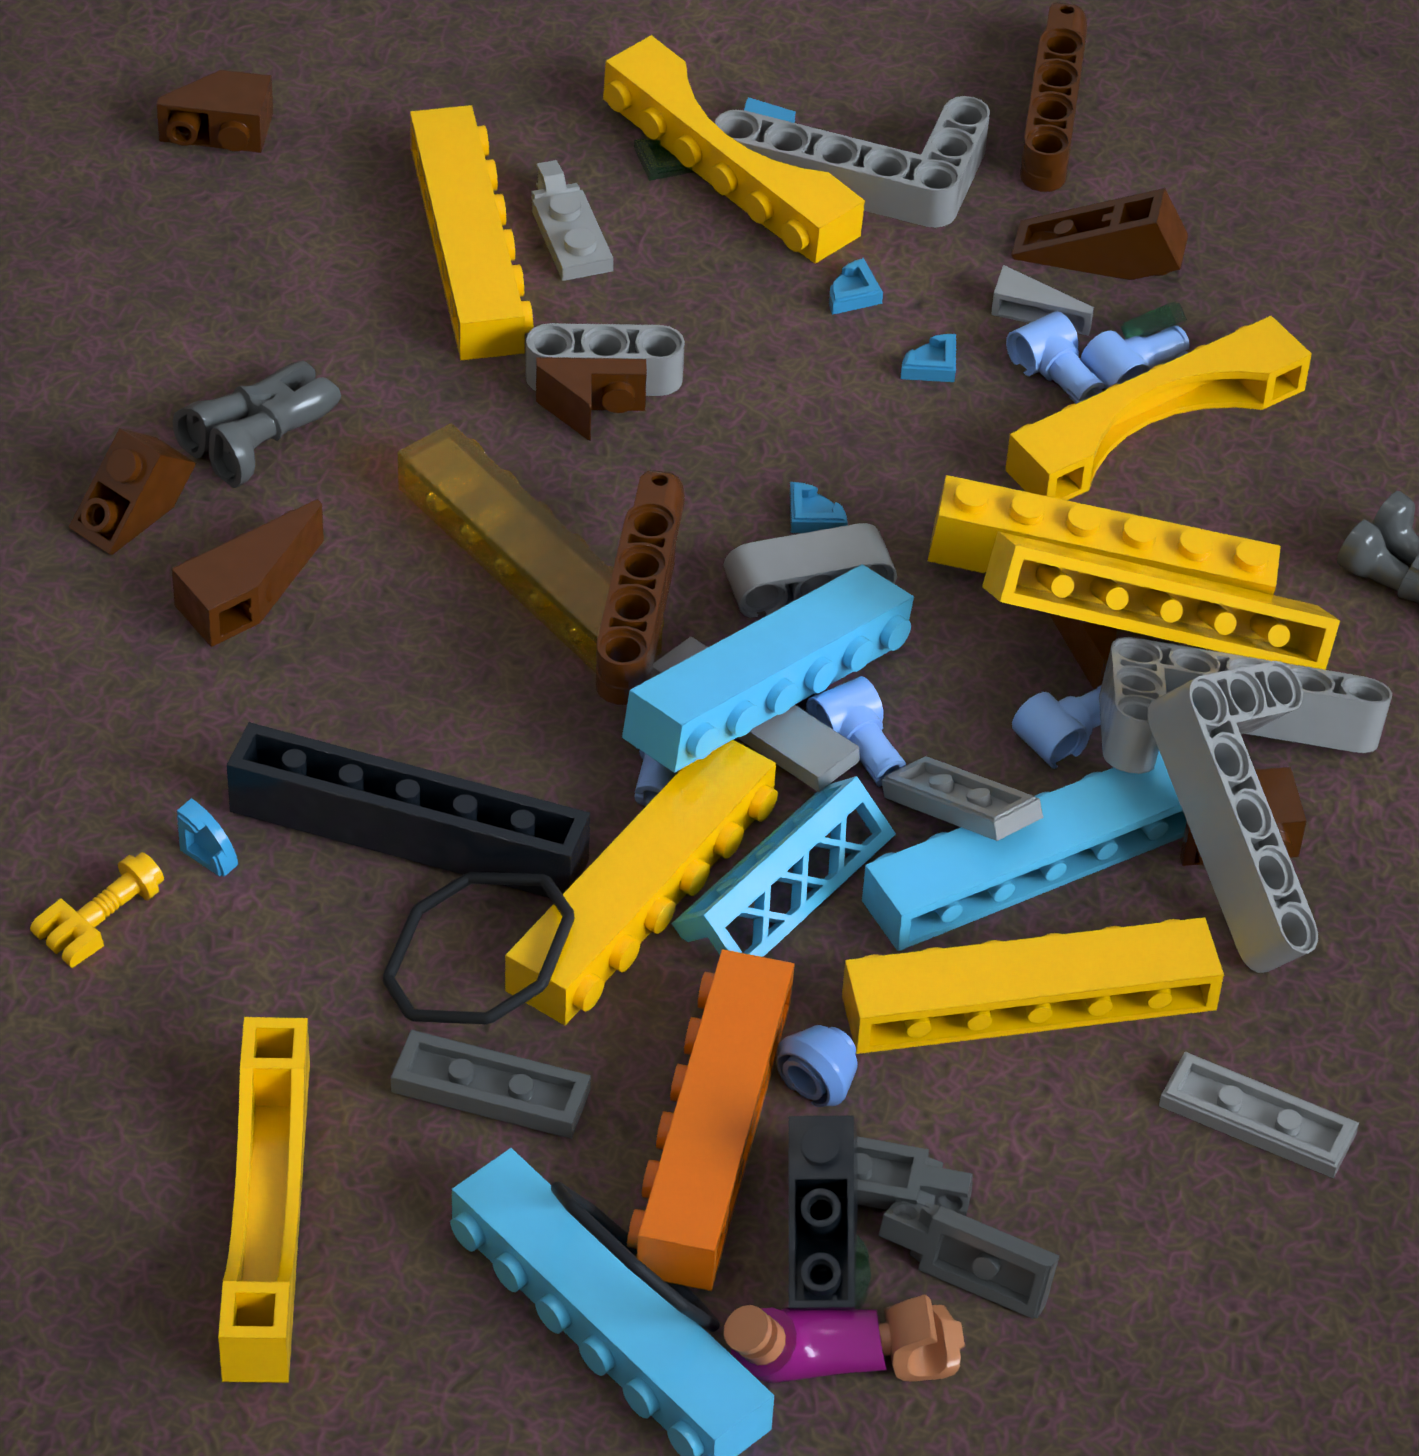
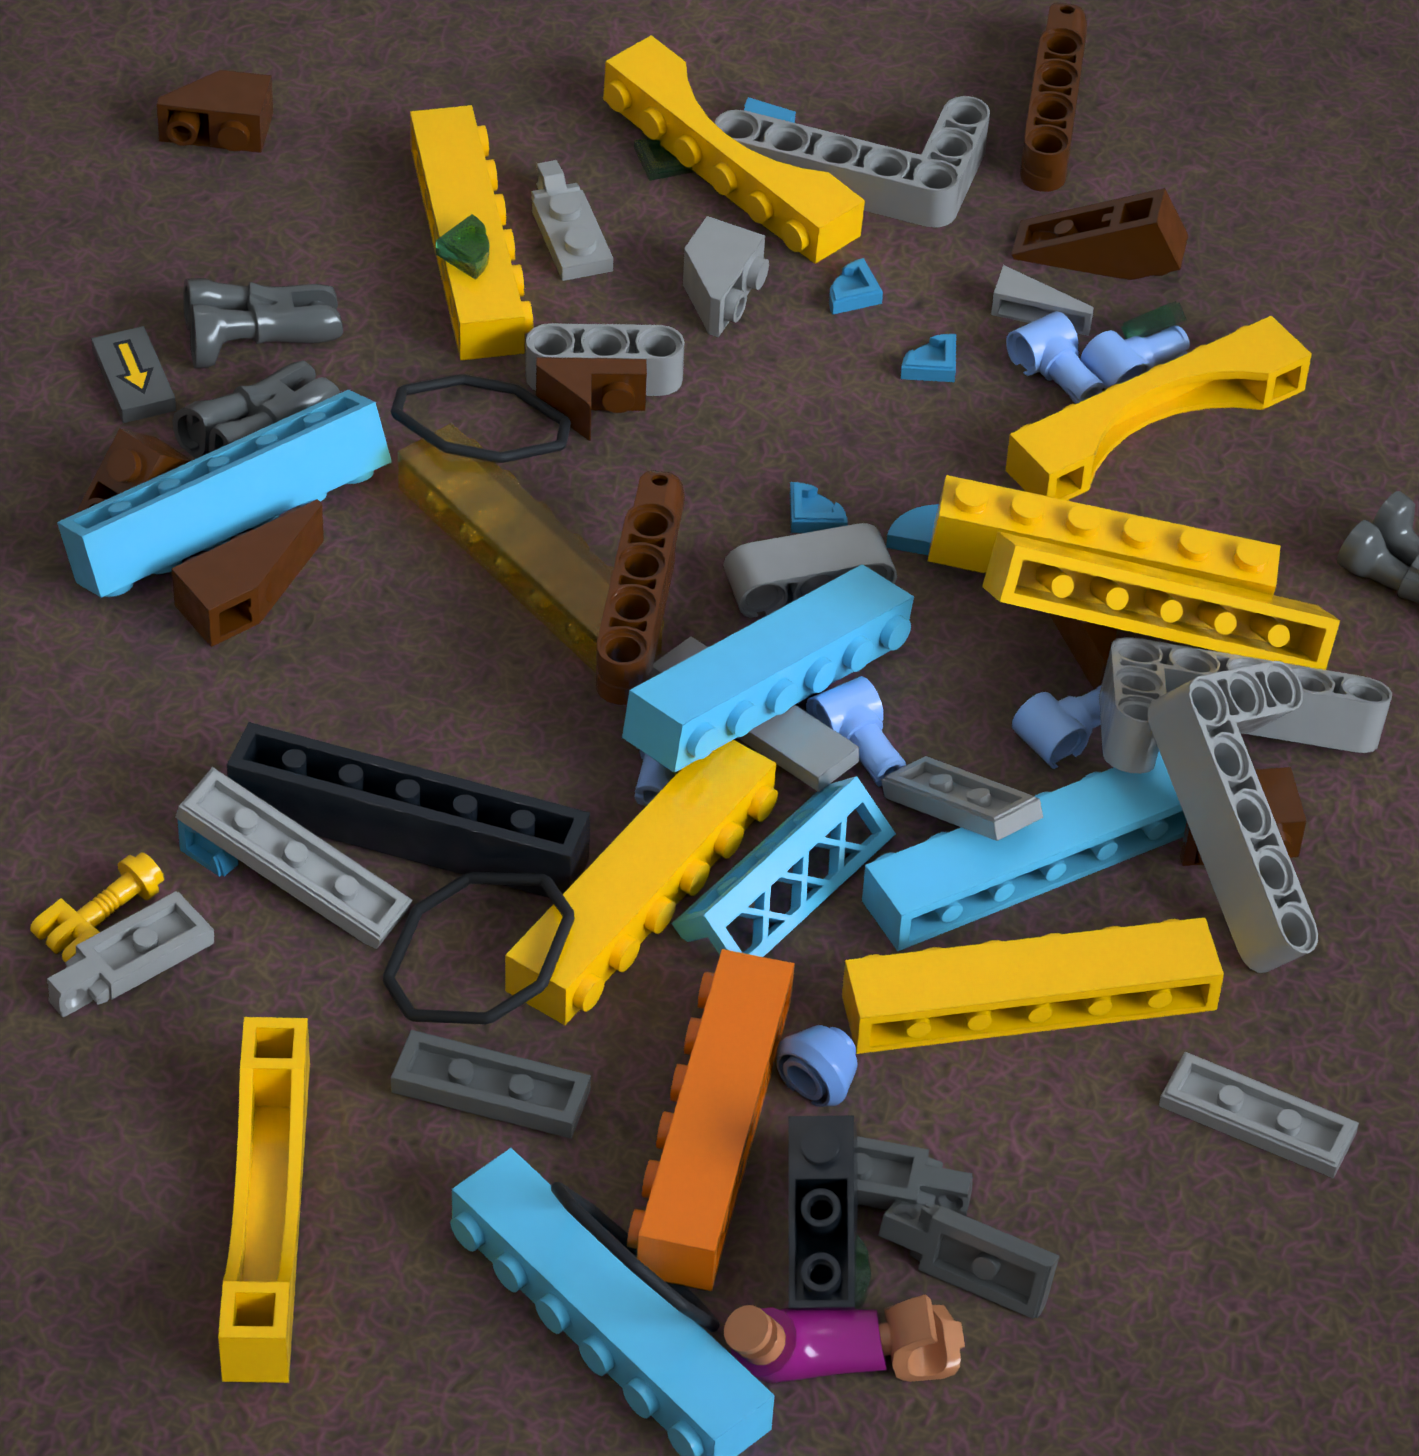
(130, 954): none -> light grey hinge
(133, 374): none -> dark grey tile
(224, 493): none -> medium azure brick
(256, 312): none -> dark grey piece
(293, 858): none -> light grey tile
(466, 246): none -> clear green tile
(474, 452): none -> black piece
(721, 270): none -> light grey slope
(913, 530): none -> dark azure tile

